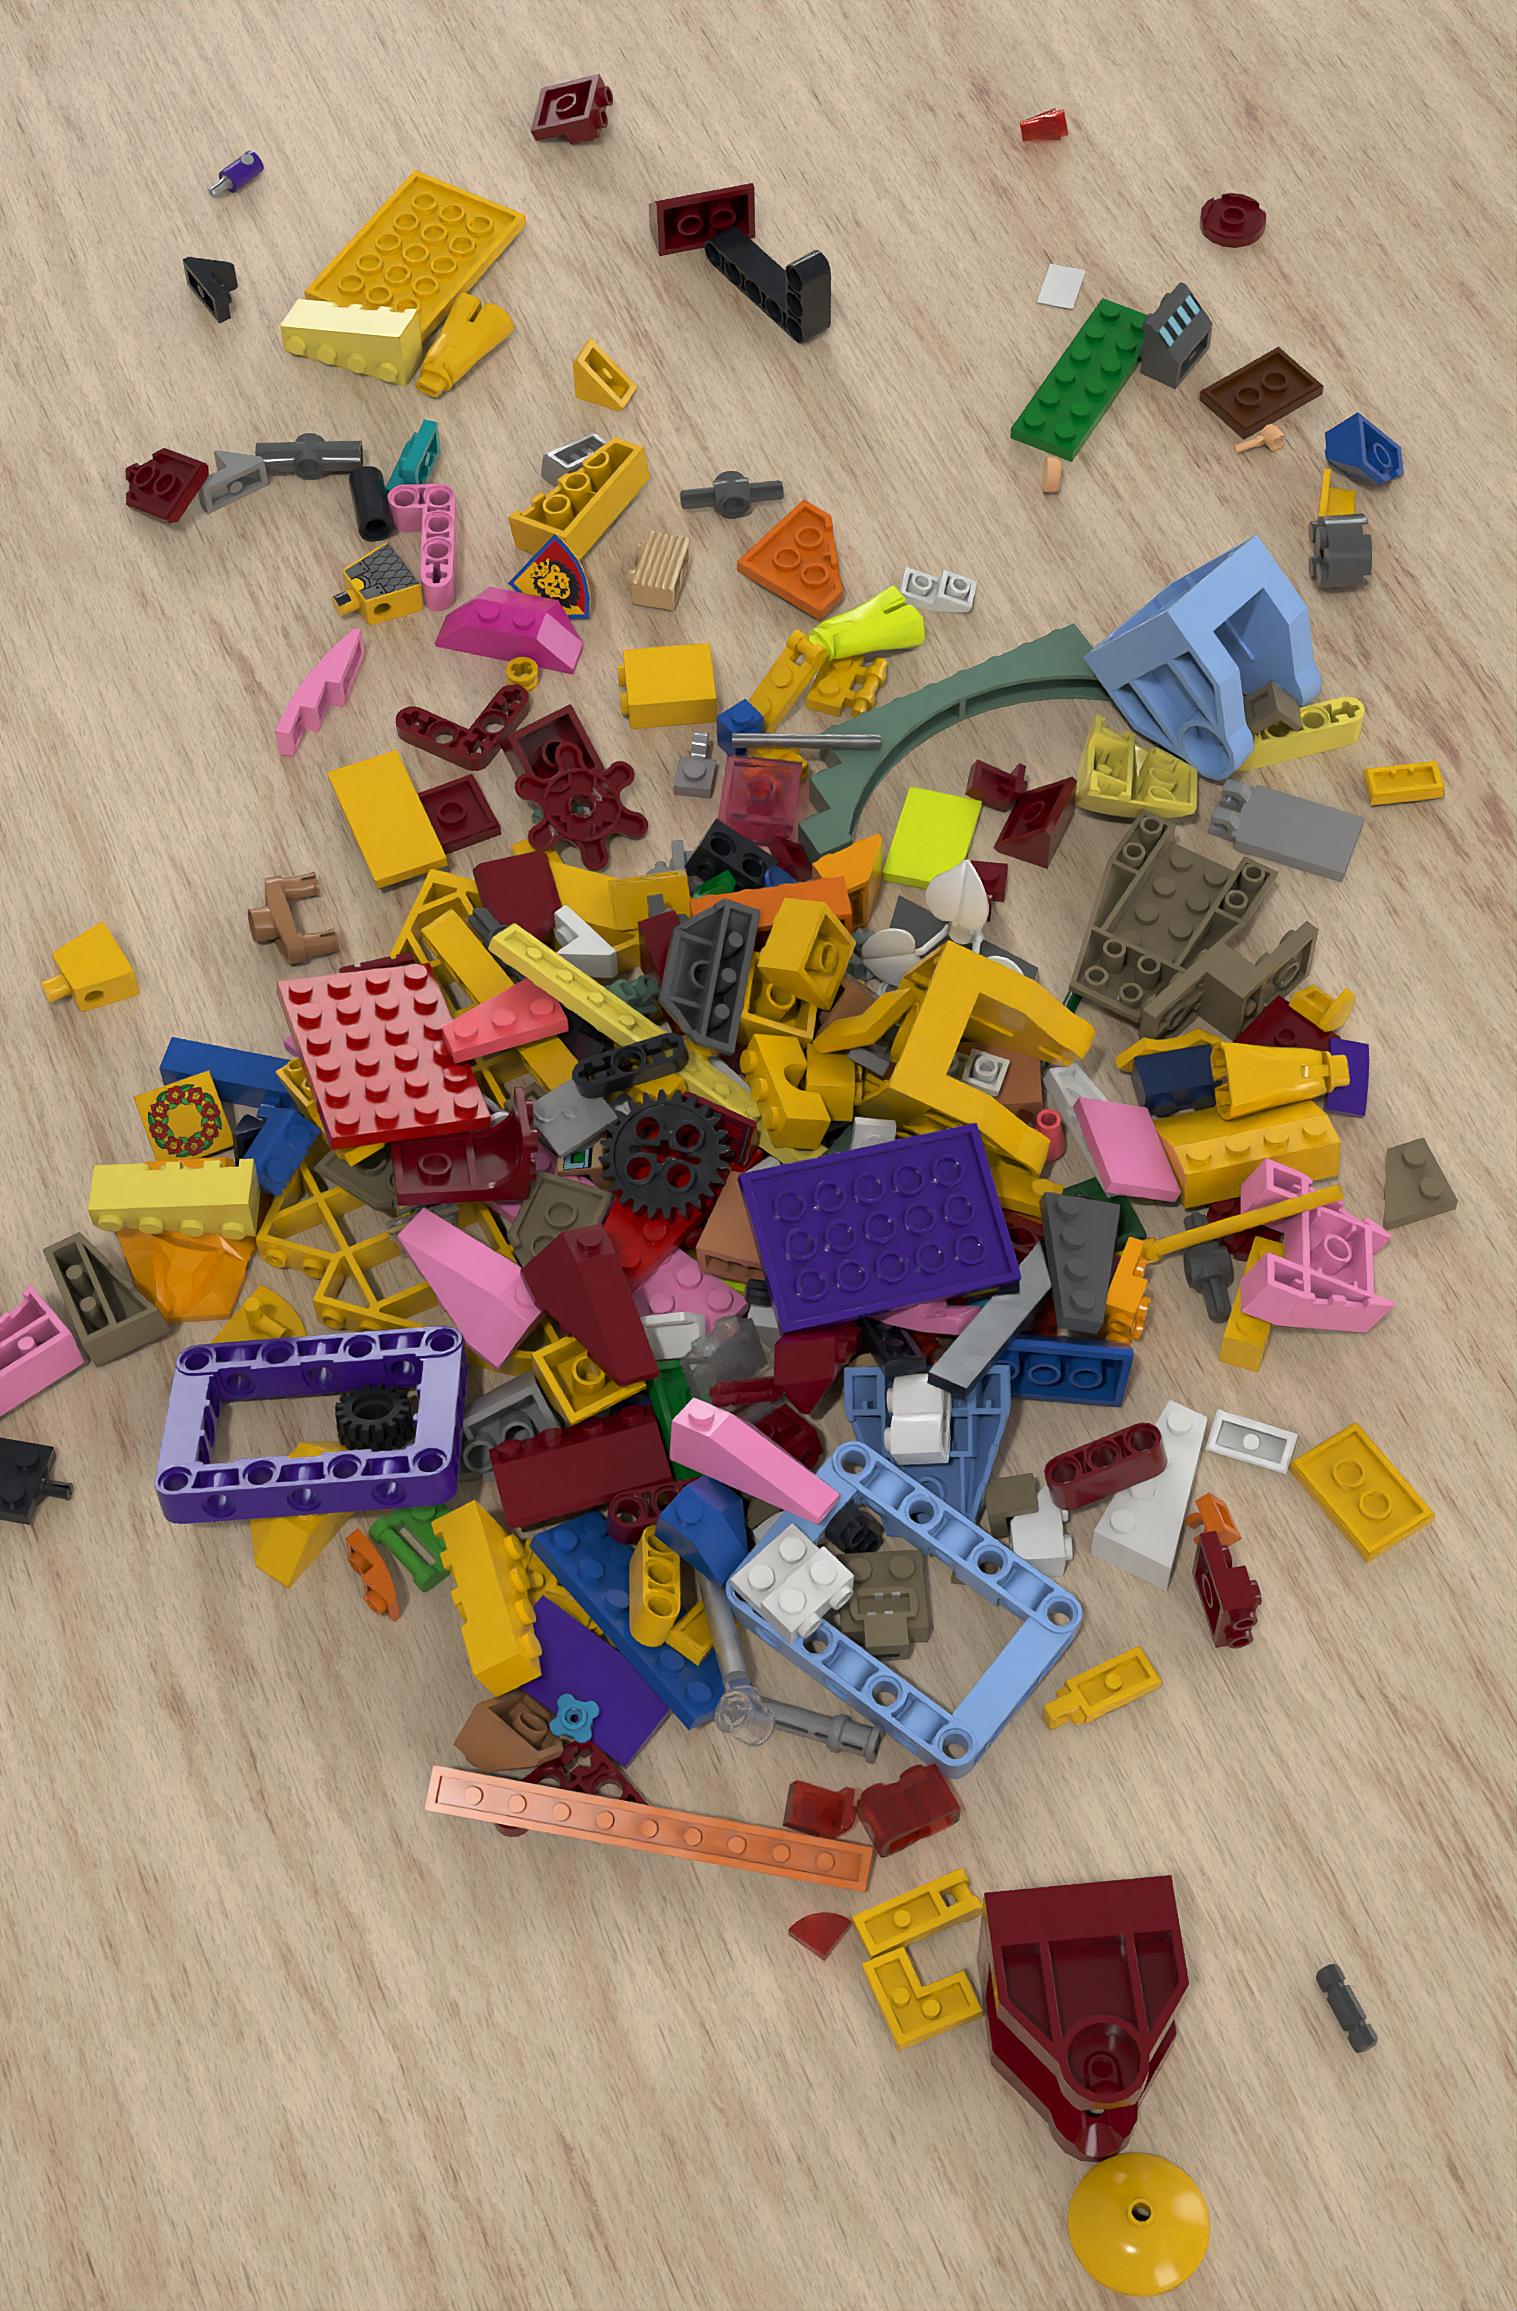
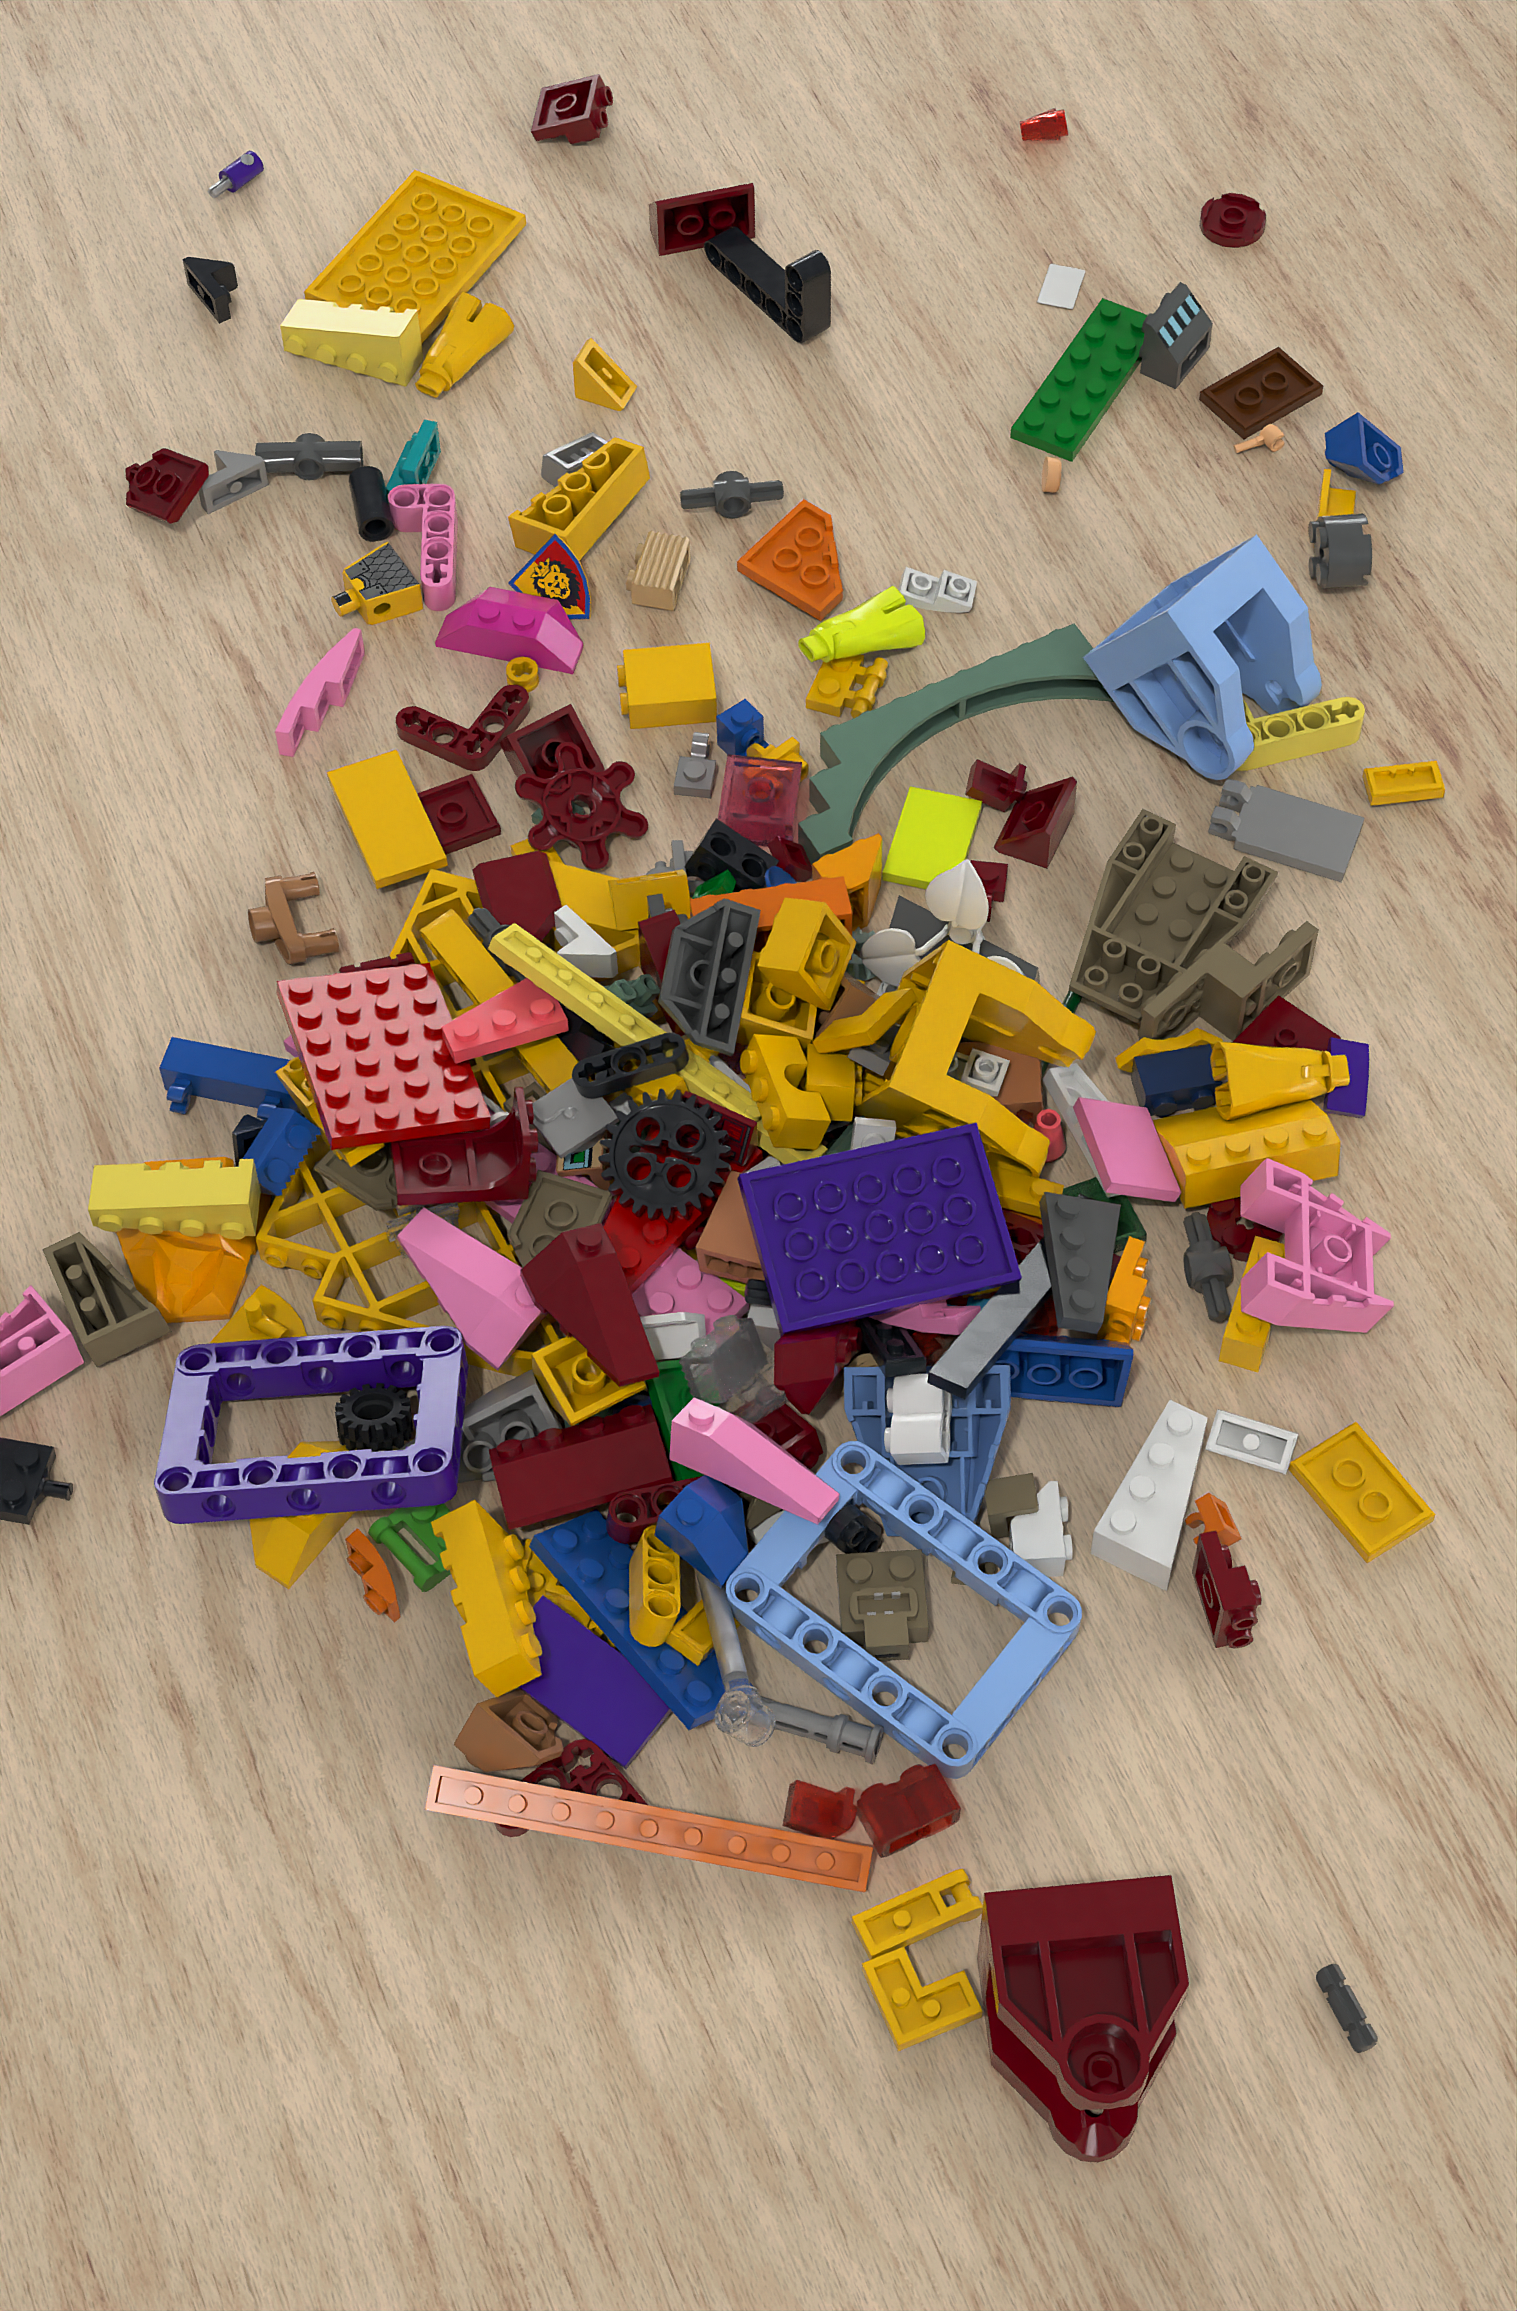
(91, 971): yellow torso -> none
(184, 1119): tile -> none
(575, 1730): dark azure plate -> none
(744, 1392): dark red axle -> none
(787, 679): yellow plate -> none
(794, 1584): white plate -> none
(806, 741): flat silver bar -> none
(820, 1932): clear red tile -> none
(1092, 1480): dark red beam -> none
(1102, 1689): yellow hinge -> none
(1125, 777): light yellow wedge -> none
(1133, 2254): yellow dish -> none
(1155, 1248): yellow bar -> none
(1270, 705): dark tan panel -> none
(1322, 1008): yellow tile -> none
(1414, 1185): dark tan wing -> none

